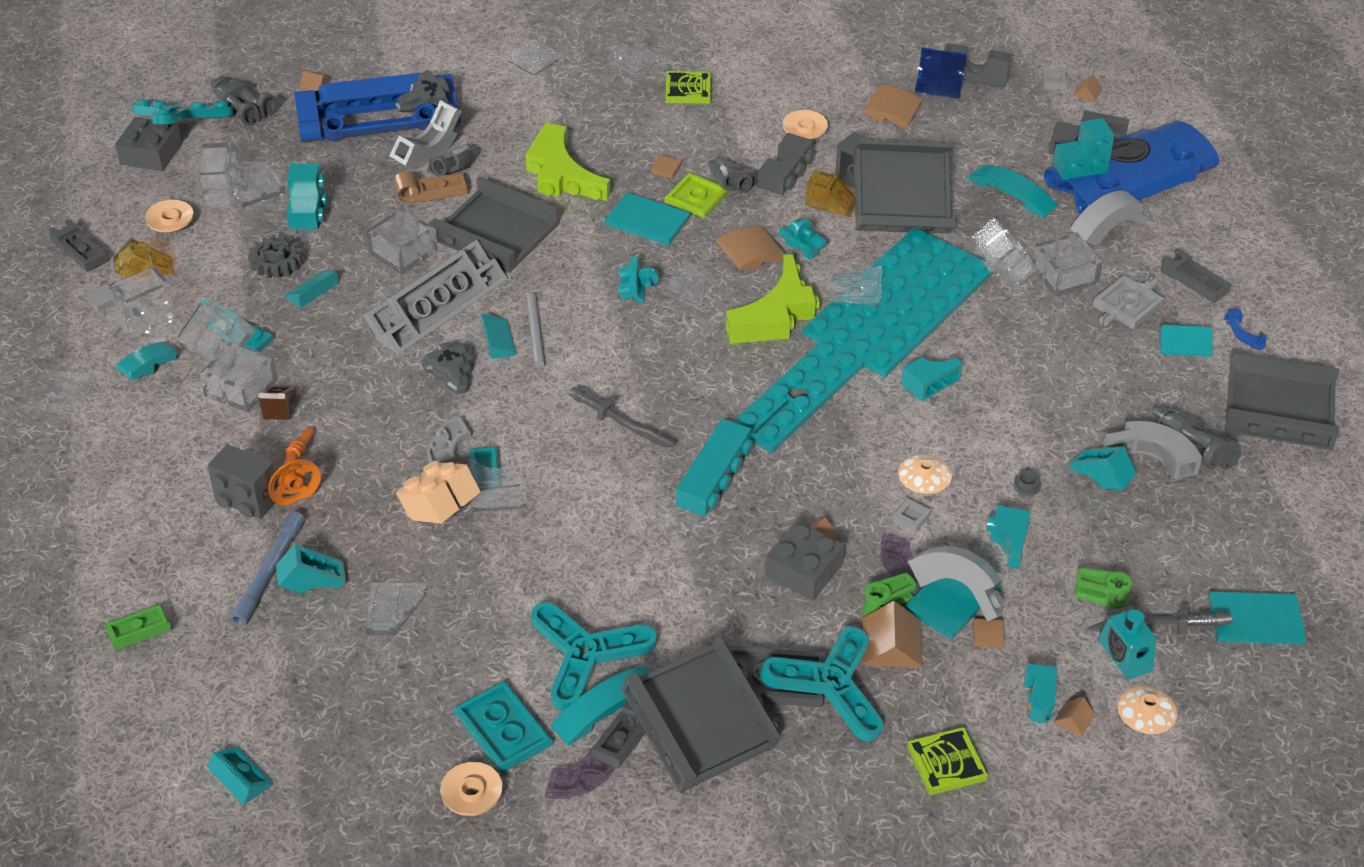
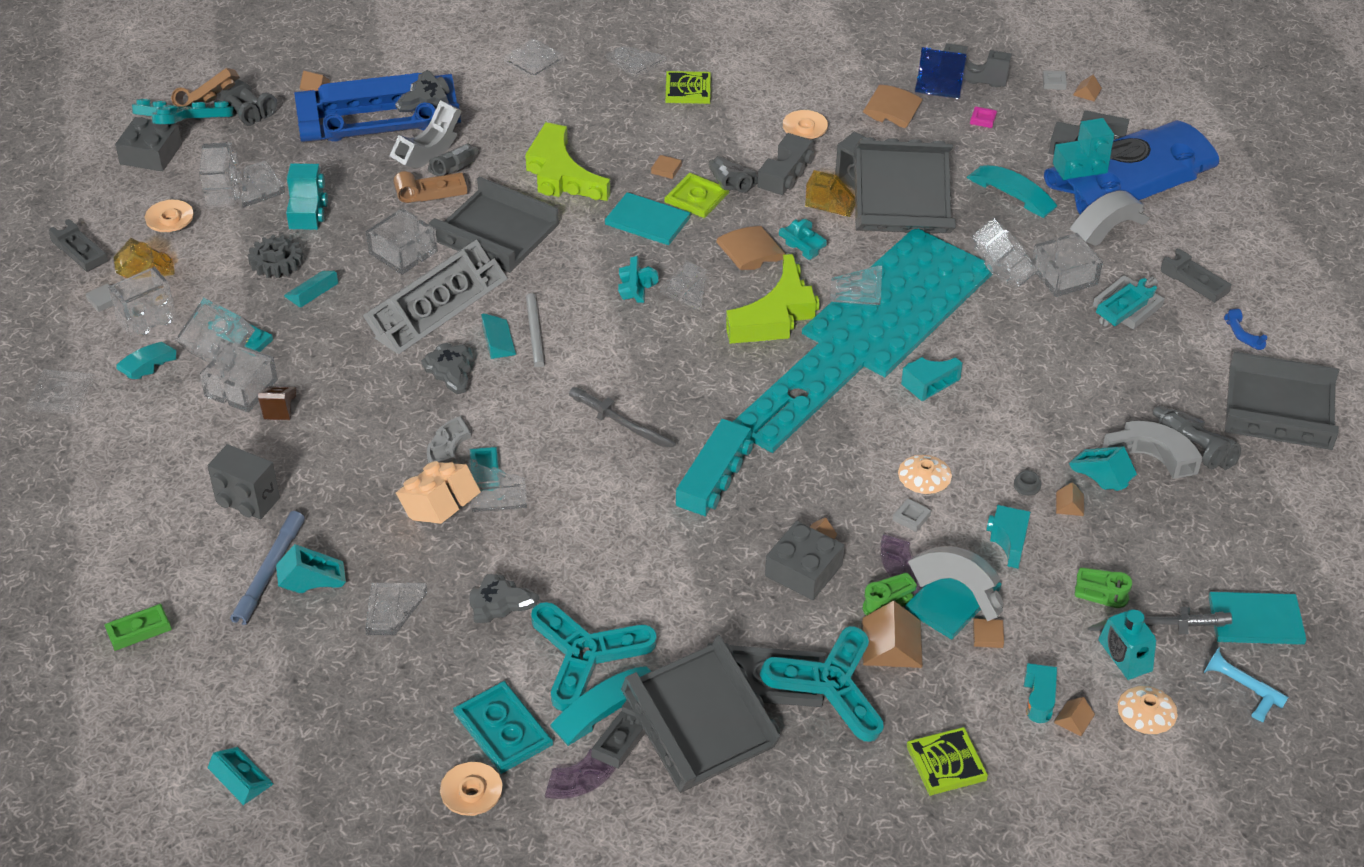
(208, 91): none -> medium nougat plate
(294, 475): orange dish -> none
(499, 598): none -> dark grey rock
(983, 117): none -> dark pink tile
(1070, 501): none -> medium nougat slope
(1125, 302): none -> teal plate
(1186, 340): teal slope -> none
(1269, 694): none -> medium azure piece

